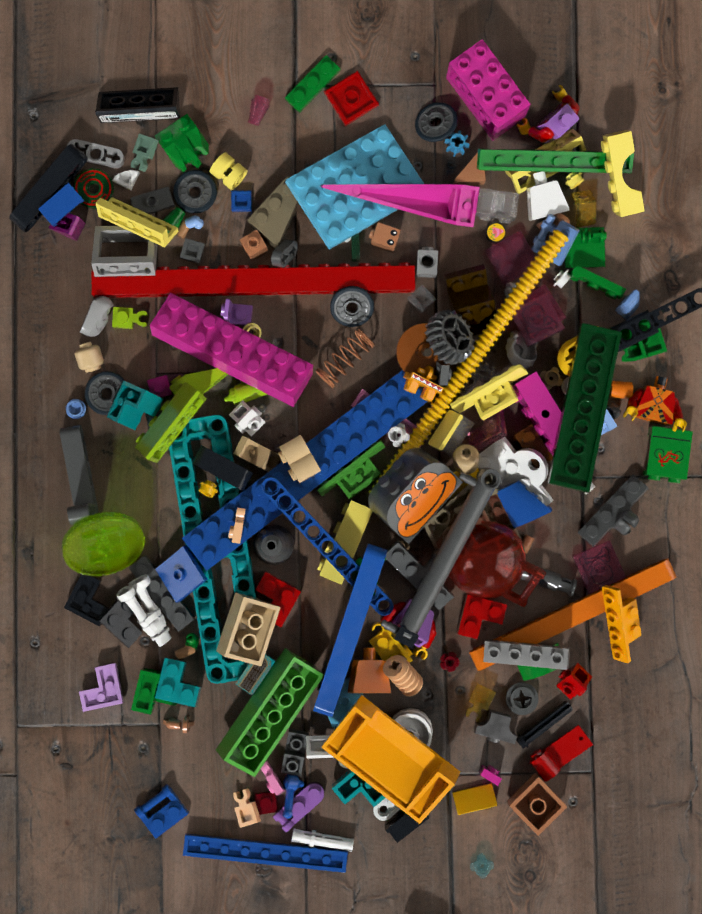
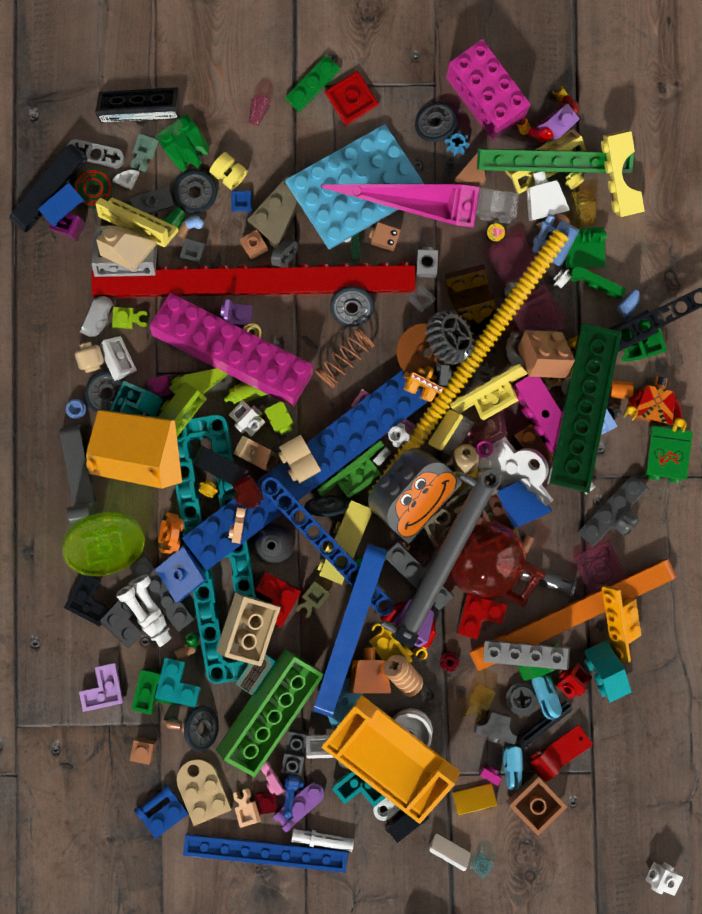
(117, 358): none -> white slope
(124, 246): none -> tan slope
(134, 449): none -> light orange slope
(143, 750): none -> nougat brick
(169, 533): none -> orange plate
(193, 738): none -> wheel
(202, 792): none -> tan plate
(247, 493): none -> clear red brick
(279, 418): none -> lime brick
(314, 597): none -> olive plate
(326, 505): none -> wheel
(382, 456): none -> white tile
(449, 852): none -> white slope
(481, 450): none -> dark pink hinge
(513, 766): none -> medium azure arm
(545, 354): none -> nougat brick
(547, 696): none -> medium azure arm
(608, 671): none -> teal brick
(663, 878): none -> white brick

